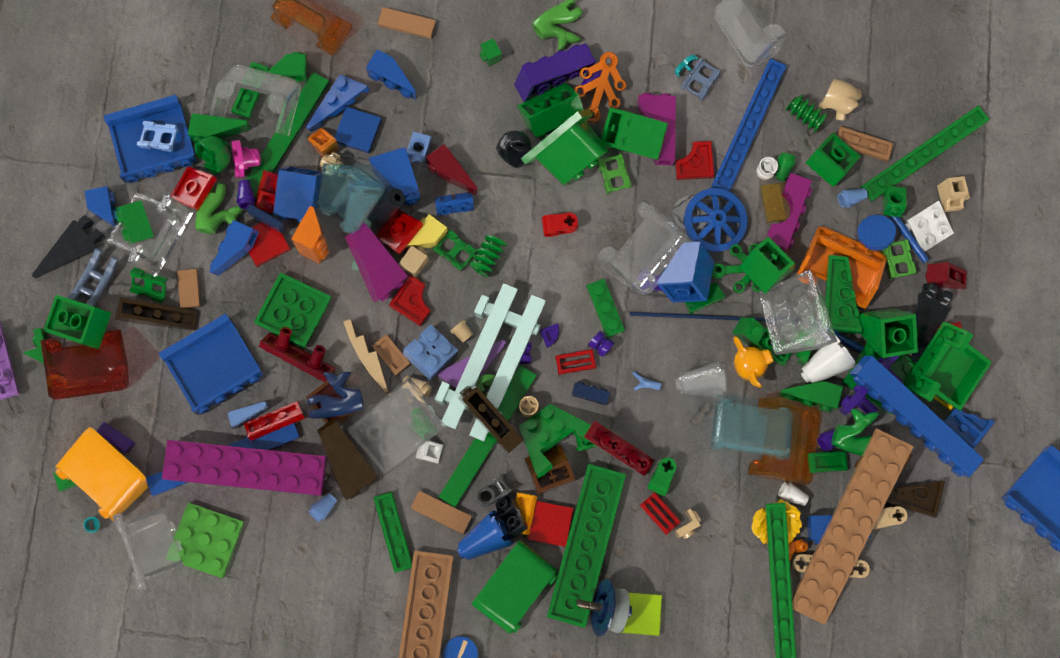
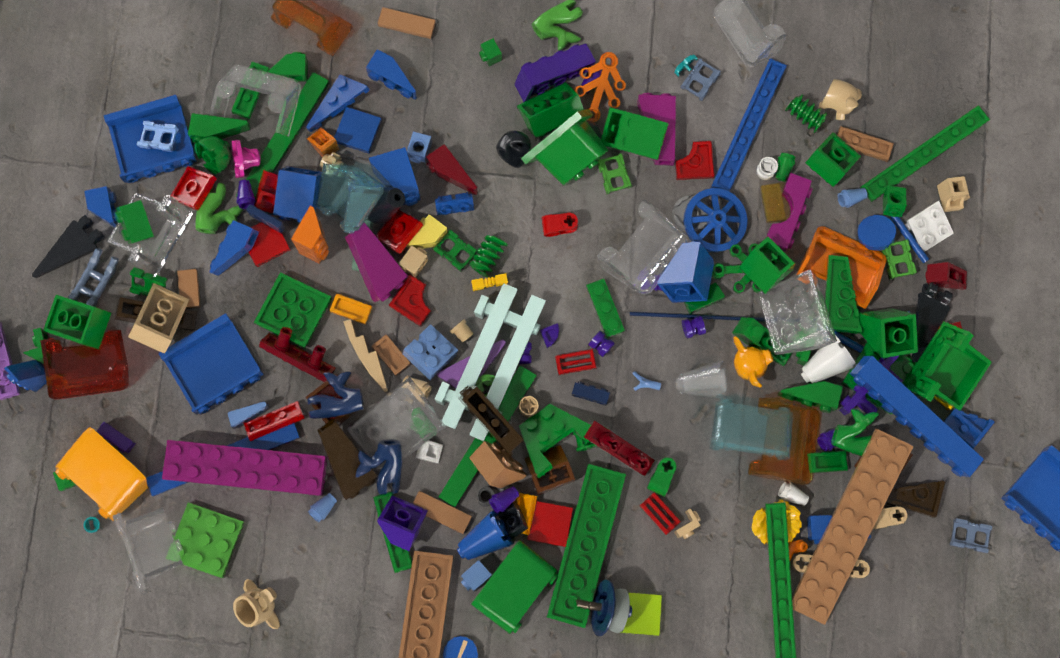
(27, 375): none -> blue slope
(159, 318): none -> tan slope
(256, 606): none -> tan piece
(350, 309): none -> light orange tile
(388, 451): none -> dark blue piece
(401, 522): none -> dark purple slope
(475, 576): none -> medium blue brick
(497, 465): none -> medium nougat slope
(498, 280): none -> yellow piece
(503, 499): none -> dark purple cone
(693, 327): none -> dark purple wheel
(971, 529): none -> sand blue piece

